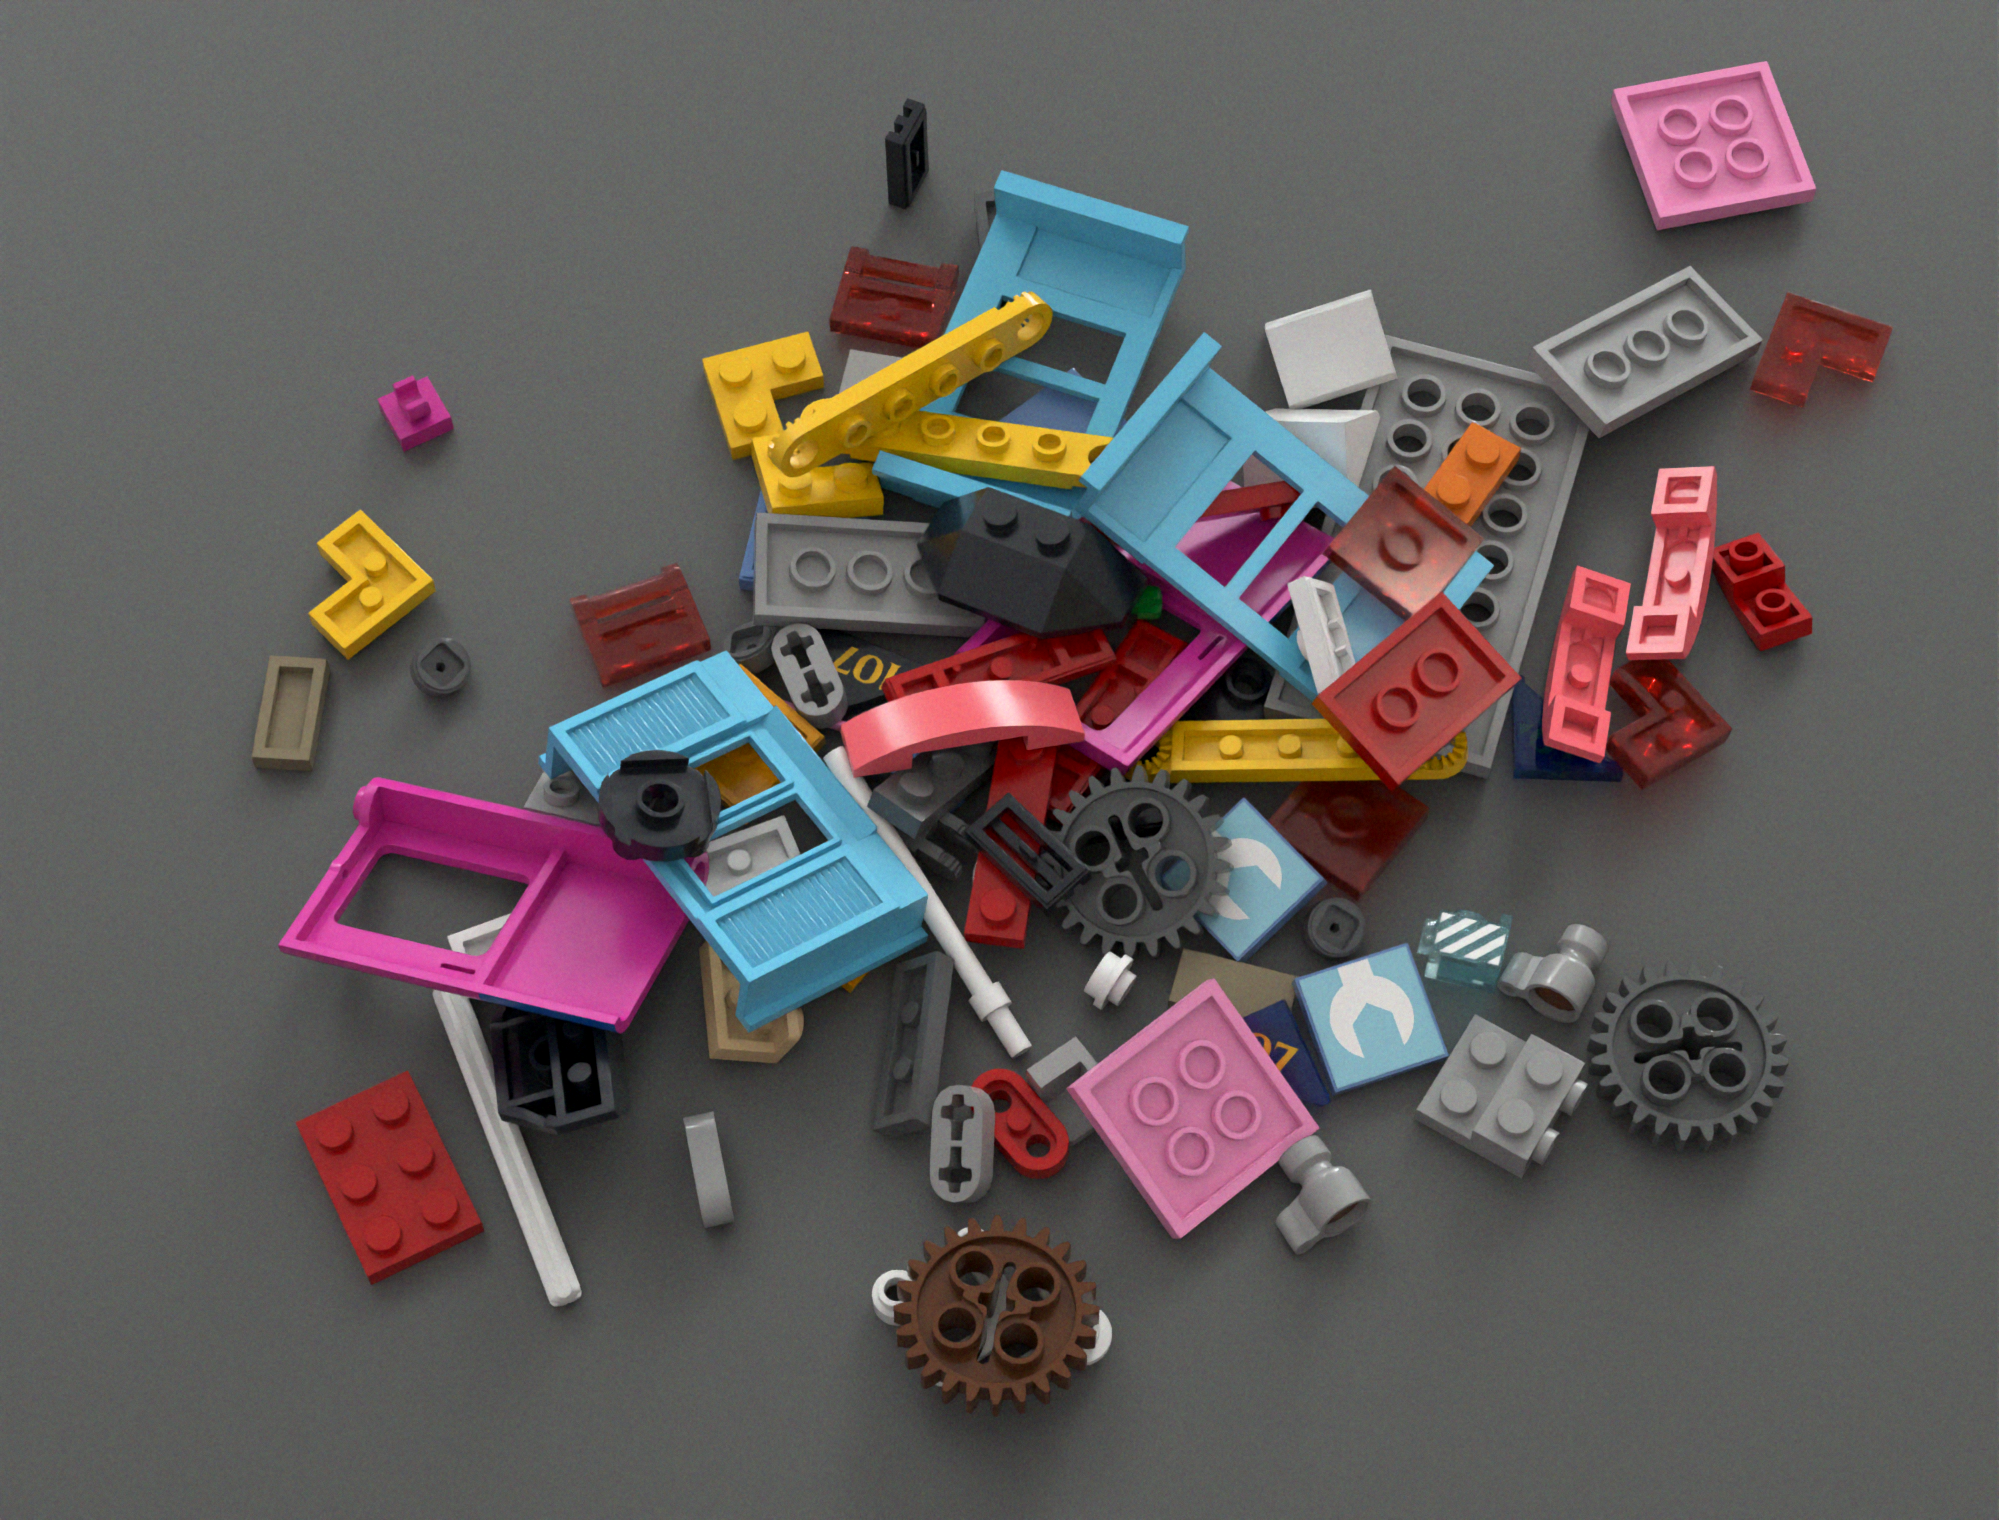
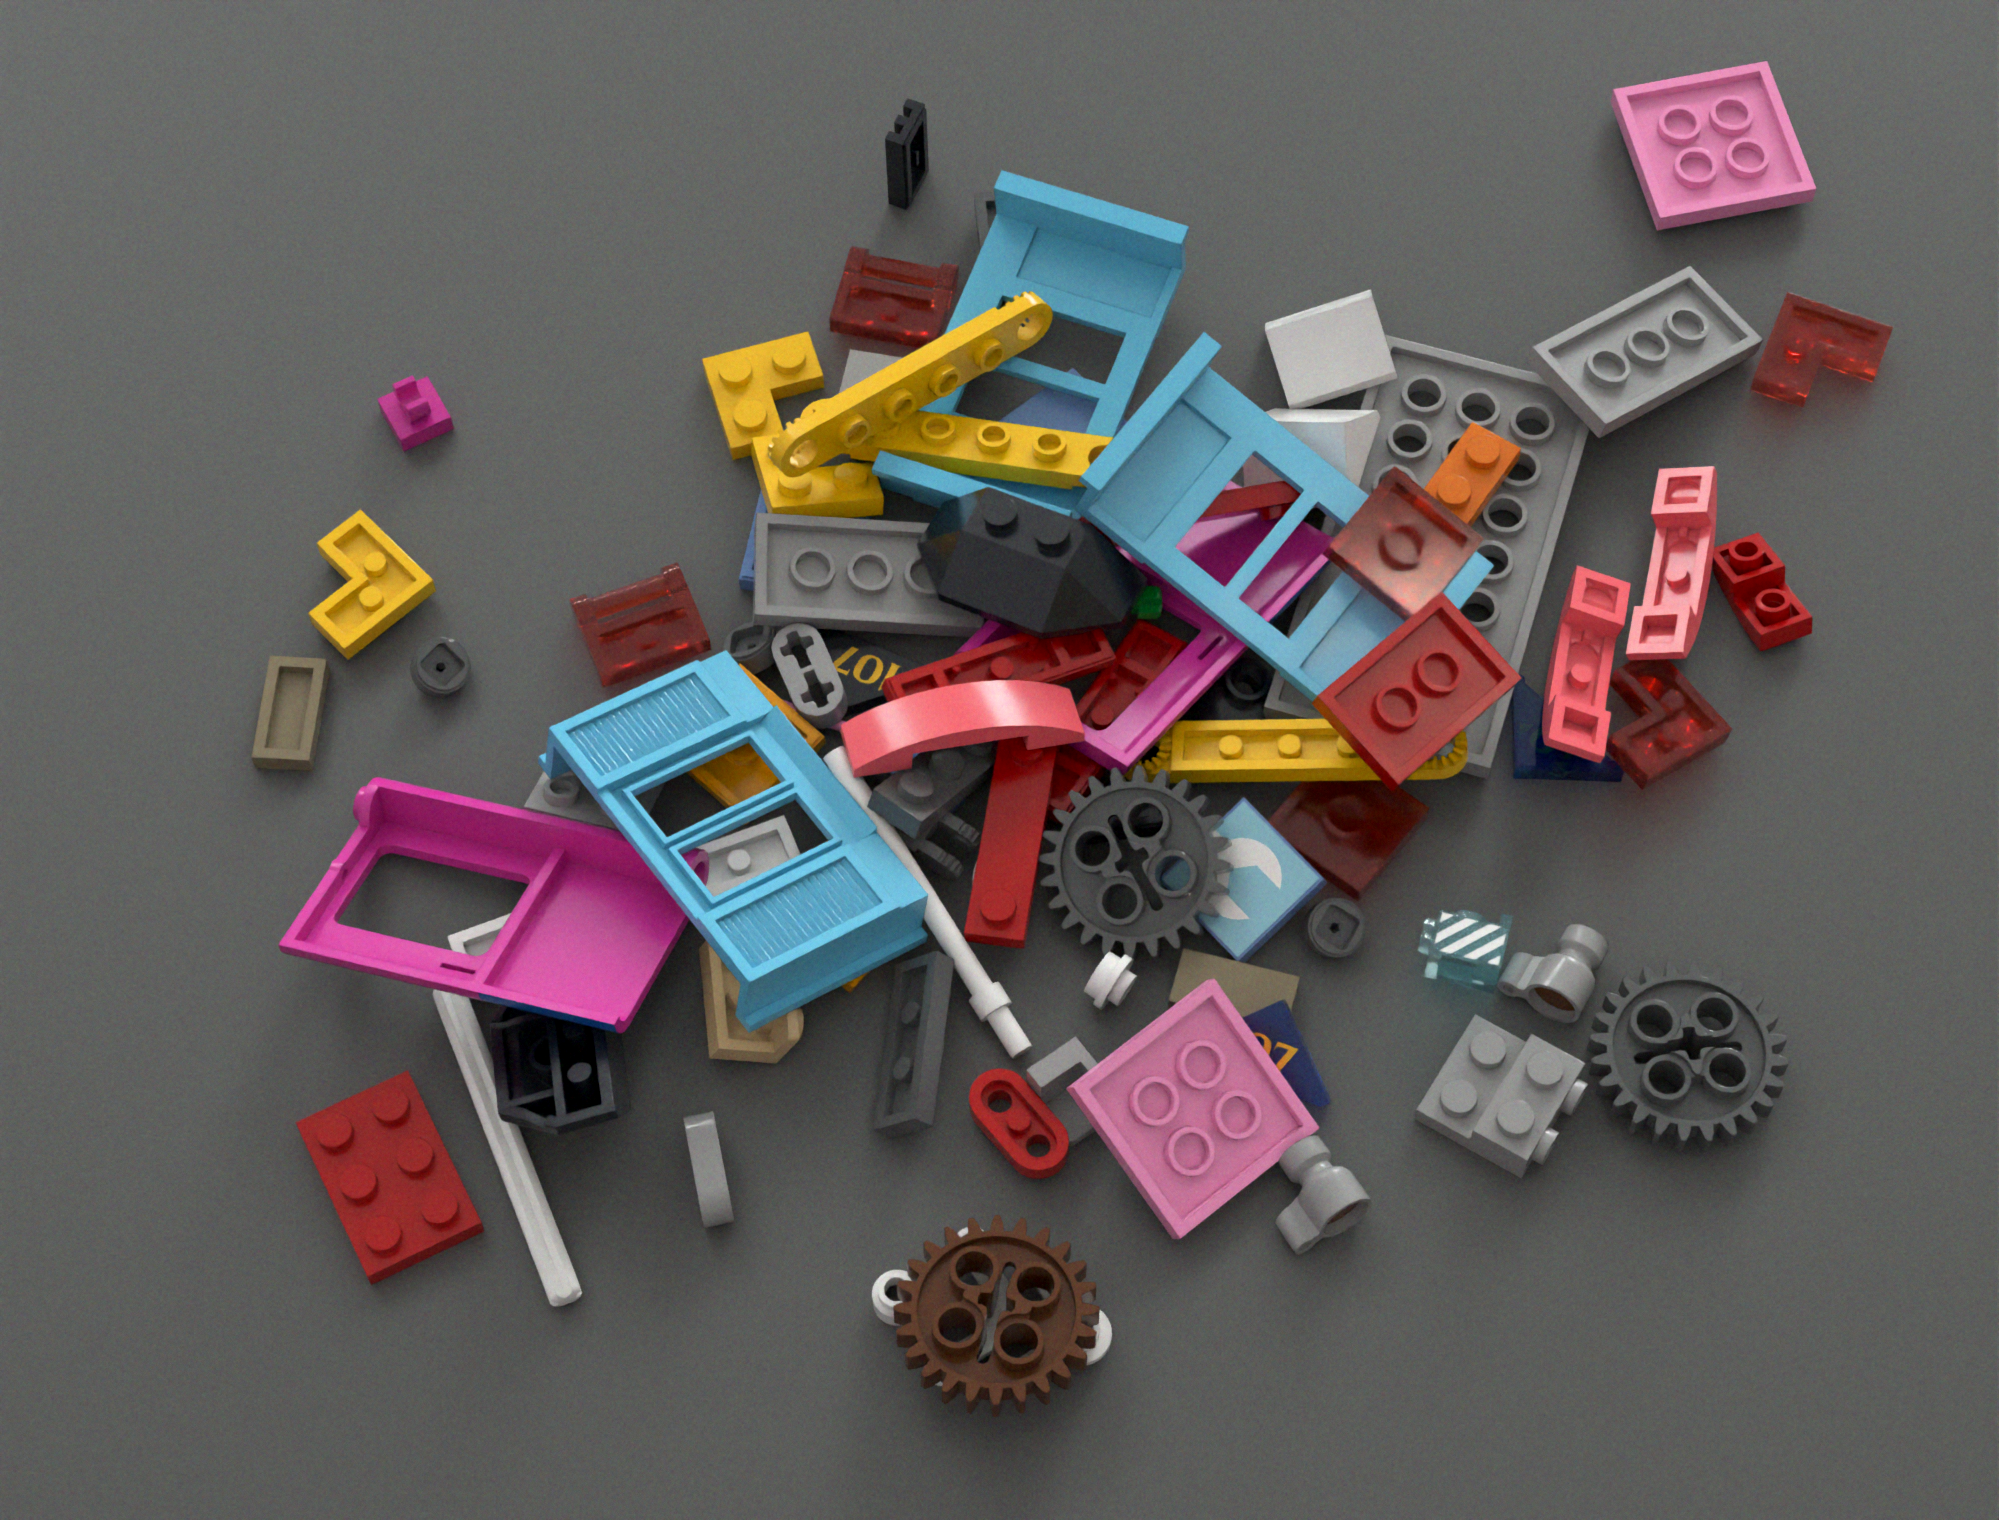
(651, 834): black plate -> none
(962, 1144): light grey beam -> none
(1060, 887): black tile -> none
(1321, 631): white plate -> none
(1370, 1019): tile -> none

